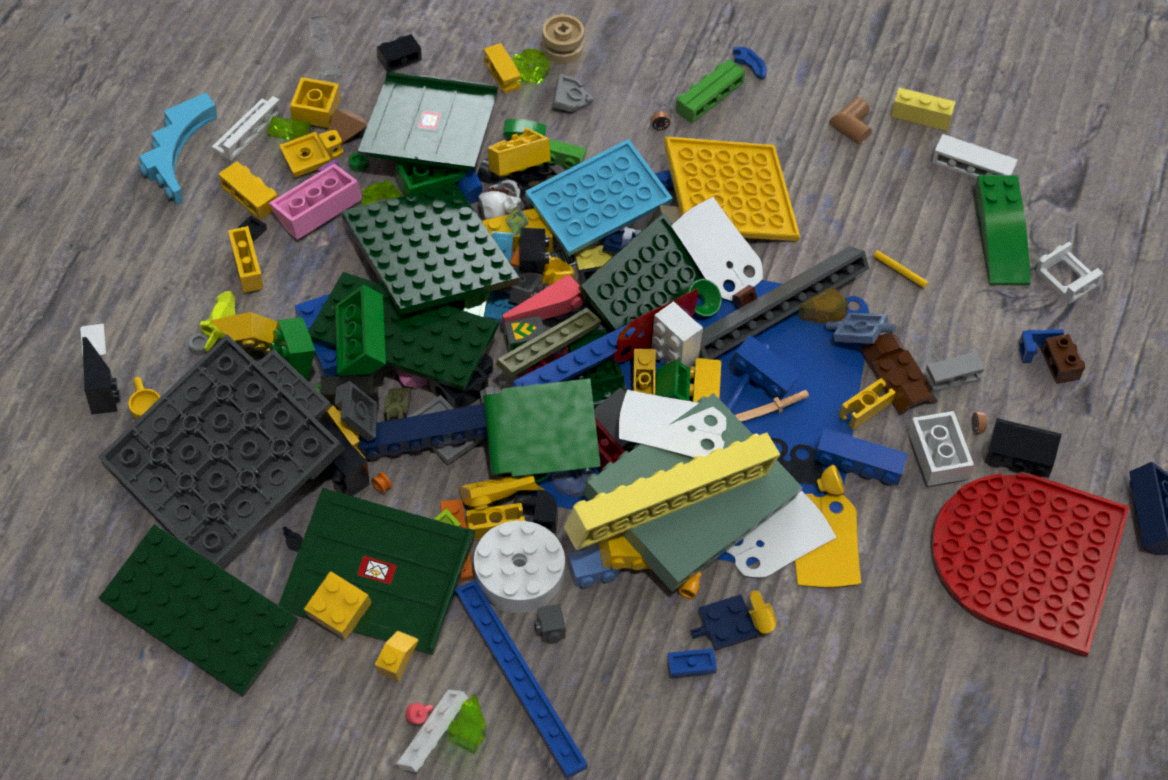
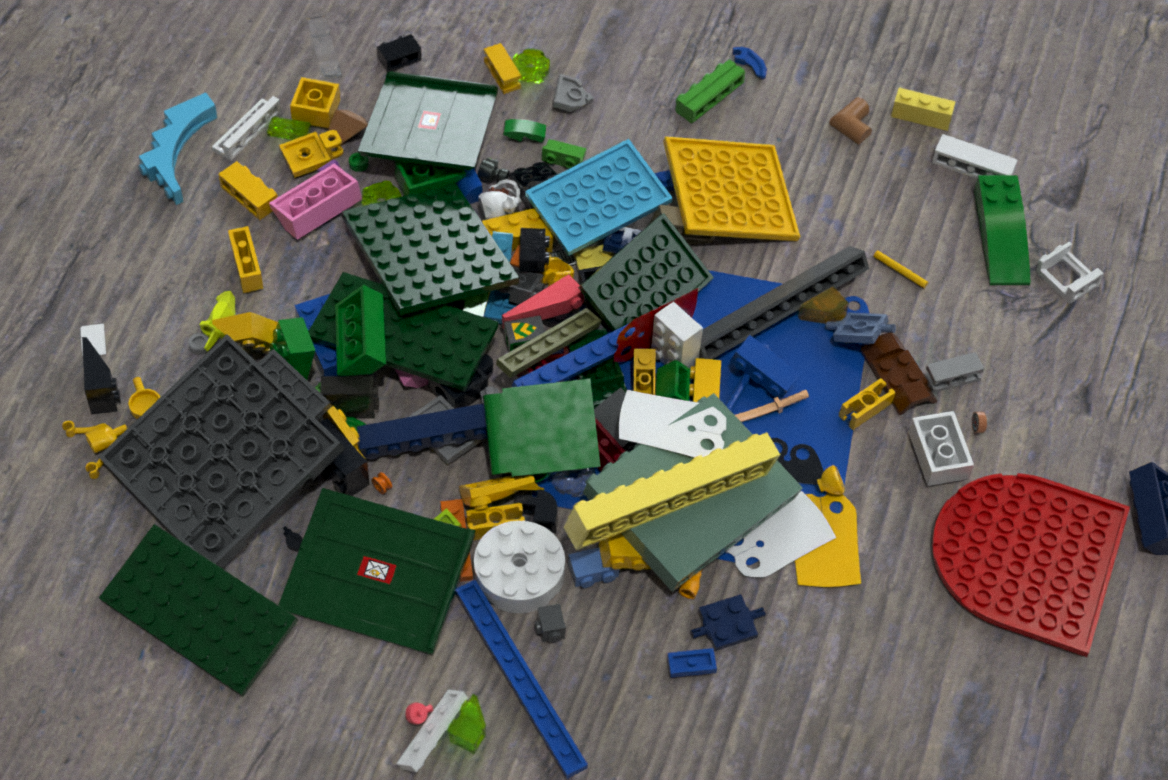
(99, 439): none -> yellow piece
(255, 226): black tile -> none
(338, 605): yellow brick -> none
(357, 409): dark grey plate -> none
(396, 655): yellow slope -> none
(397, 402): olive plate -> none
(516, 221): clear light blue slope -> none
(519, 153): yellow wedge -> none
(563, 38): tan wheel -> none
(660, 121): tile -> none
(710, 295): green piece -> none
(714, 242): white piece -> none
(744, 296): copper tile -> none
(762, 614): yellow arm -> none
(860, 457): blue brick -> none
(1022, 448): black slope -> none
(1032, 338): blue bracket -> none
(1063, 358): reddish brown brick -> none

